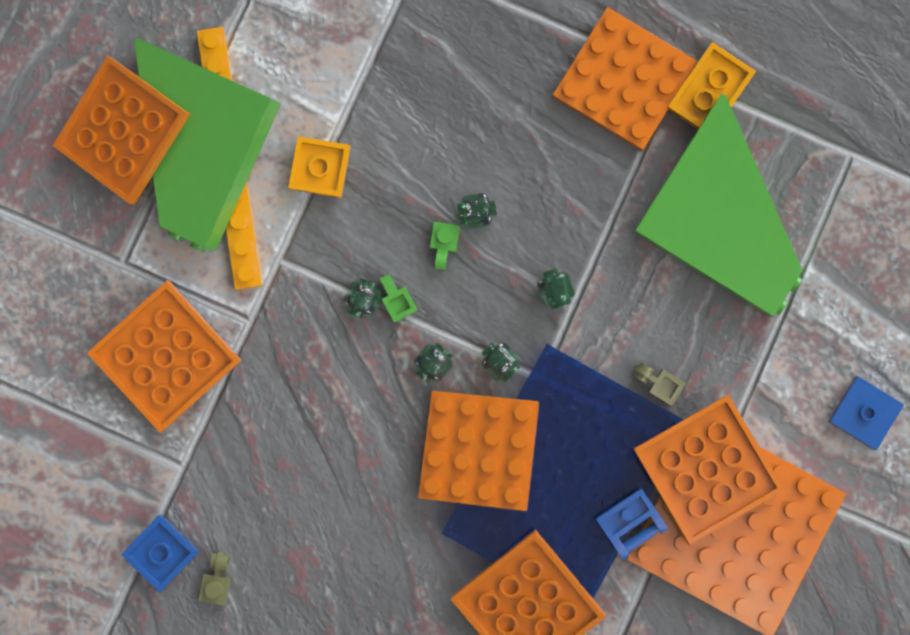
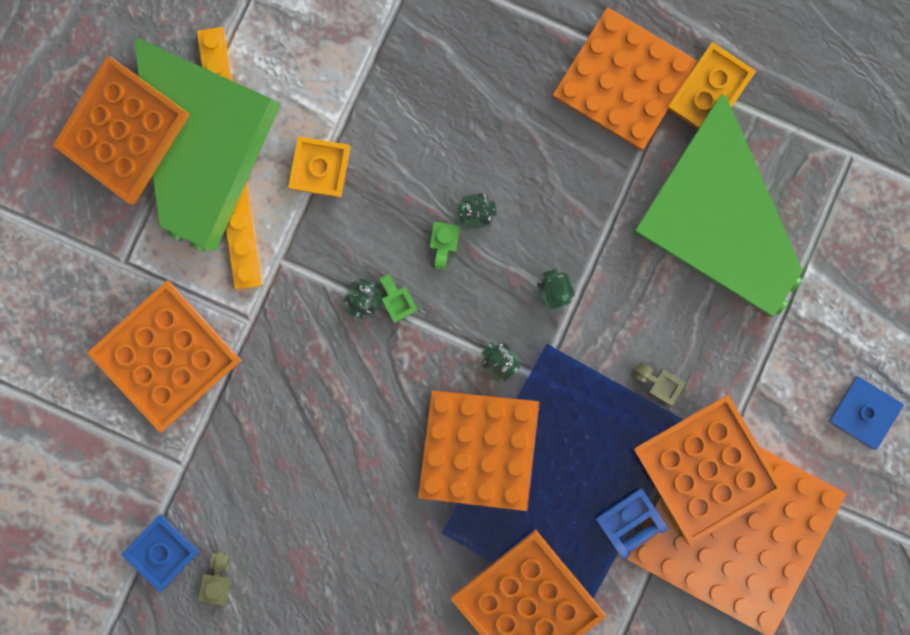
(433, 362): clear green head -> none

